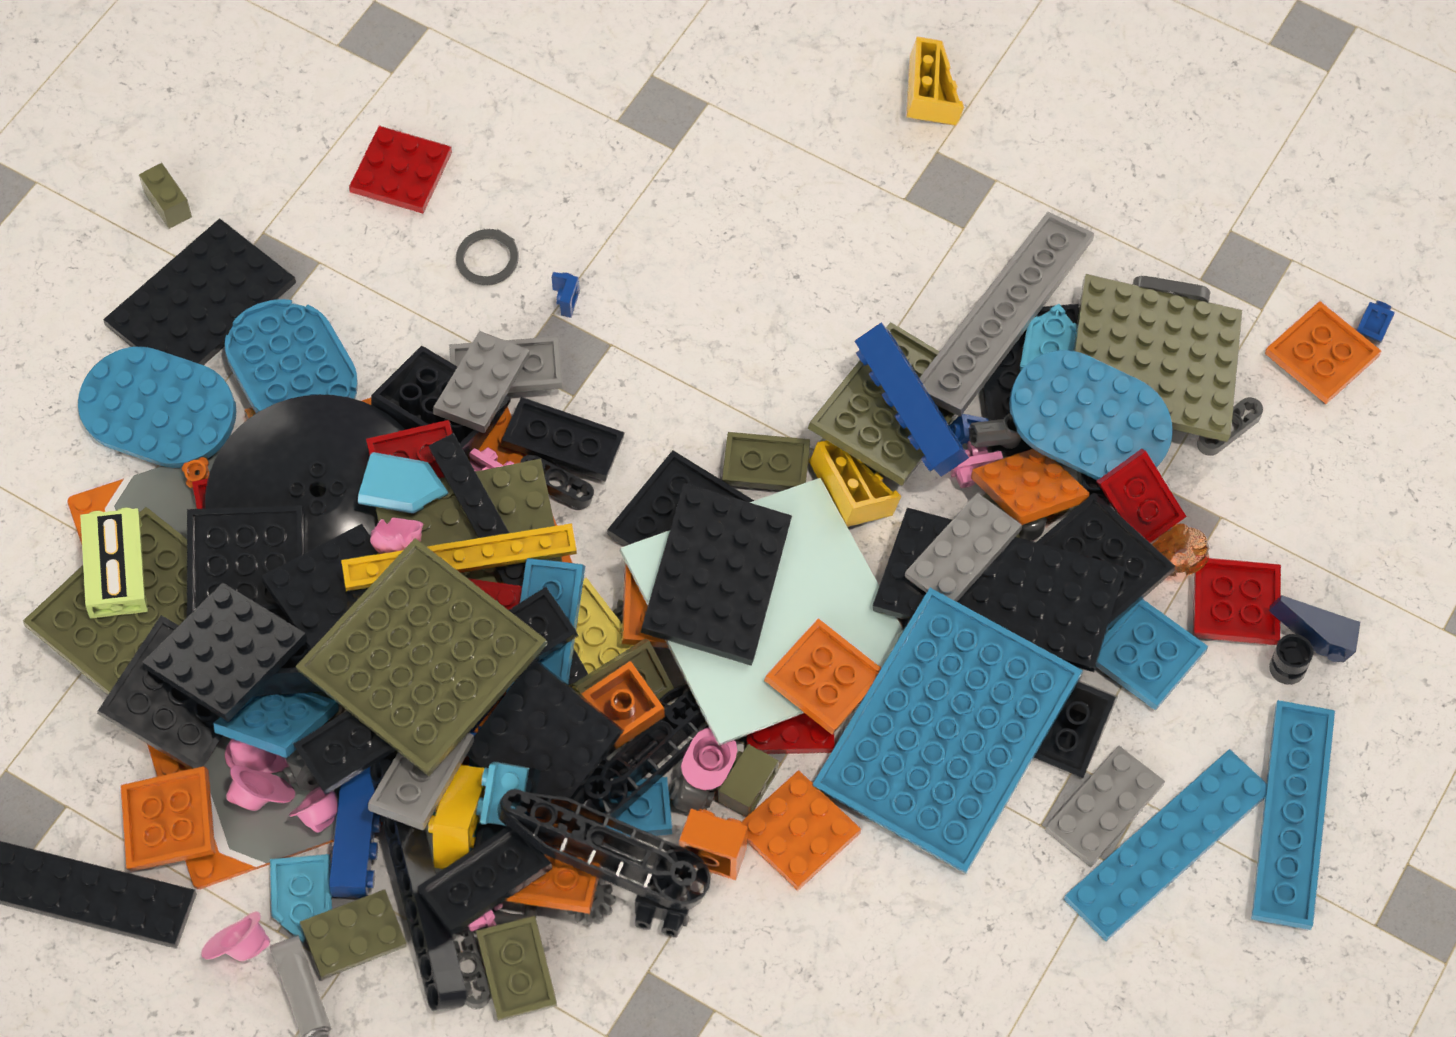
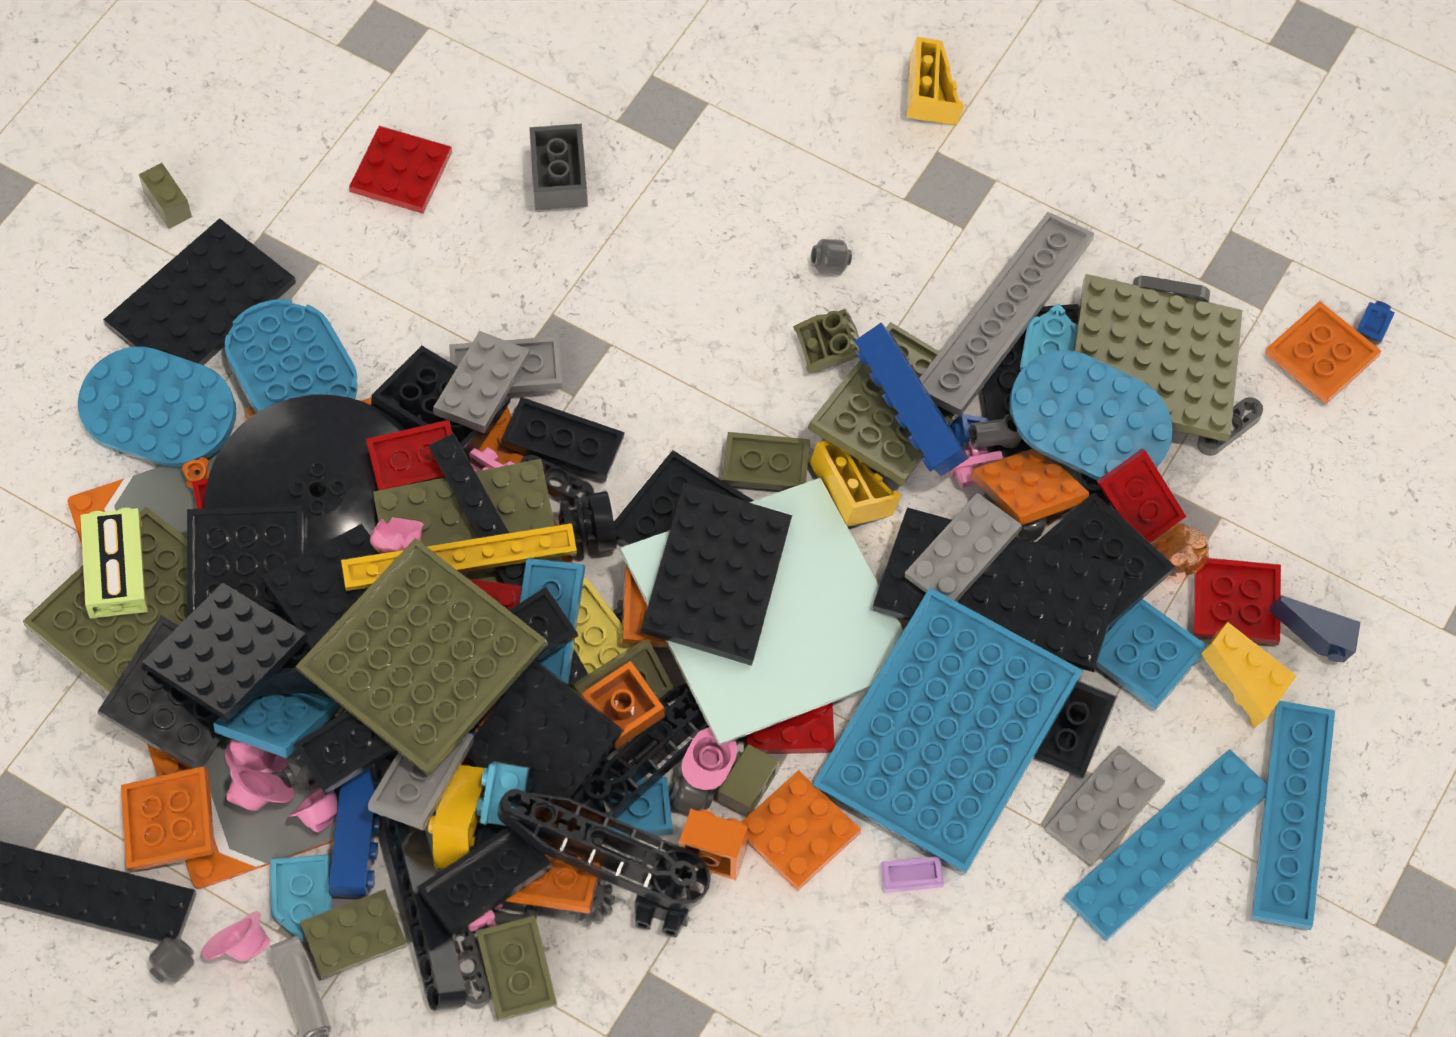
(171, 960): none -> dark grey head
(399, 483): medium azure tile -> none
(487, 234): dark grey piece -> none
(558, 166): none -> dark grey brick
(568, 291): blue bracket -> none
(590, 522): none -> black wheel
(824, 676): orange plate -> none
(827, 340): none -> olive slope
(831, 256): none -> dark grey head
(912, 874): none -> lavender tile
(1248, 671): none -> yellow wedge
(1291, 659): black wheel -> none

